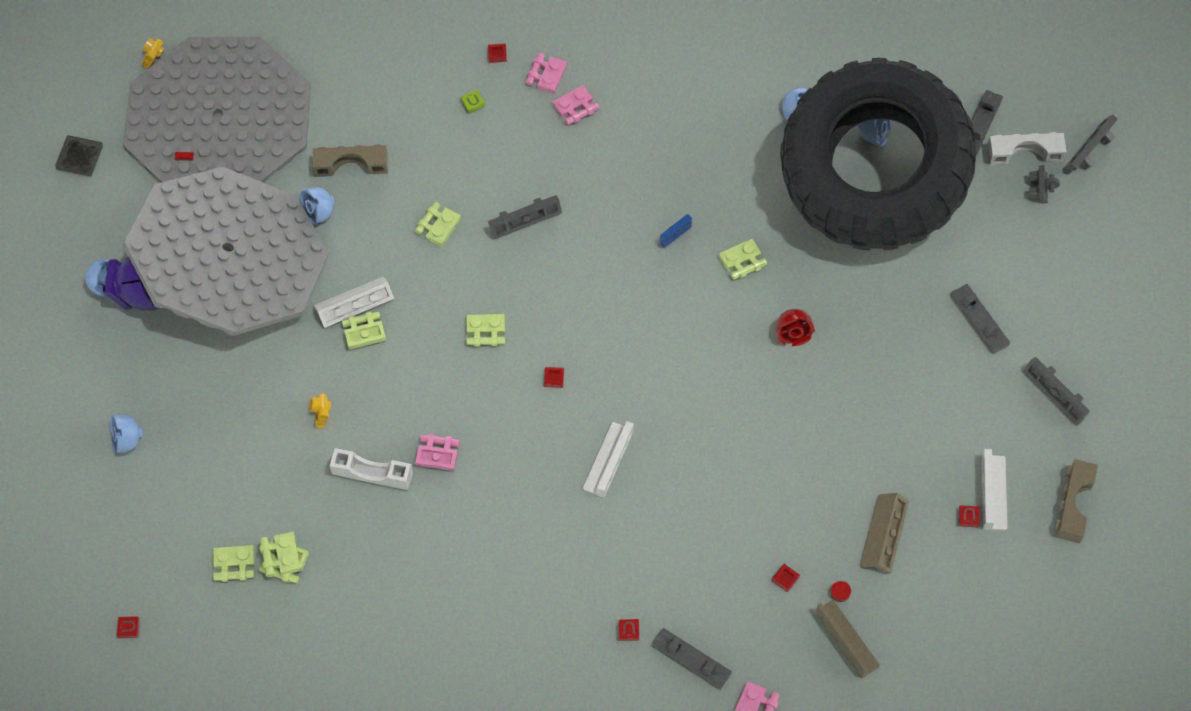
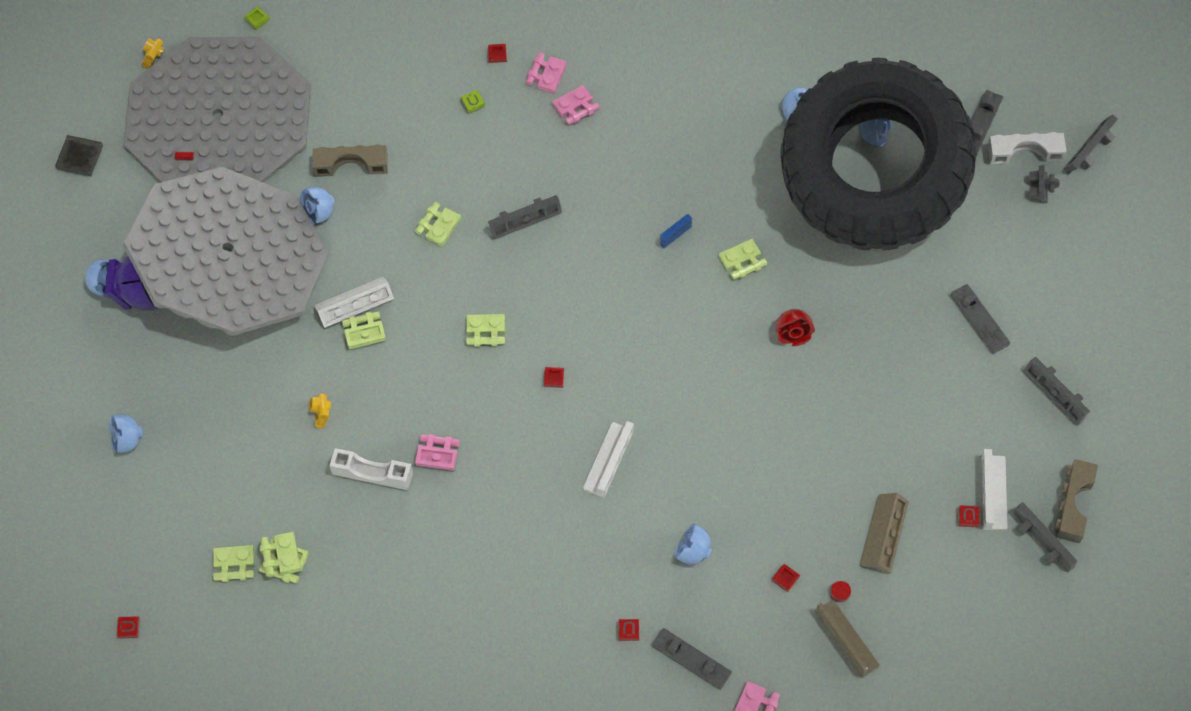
(257, 18): none -> lime tile
(694, 545): none -> light blue cylinder
(1047, 539): none -> dark grey hinge

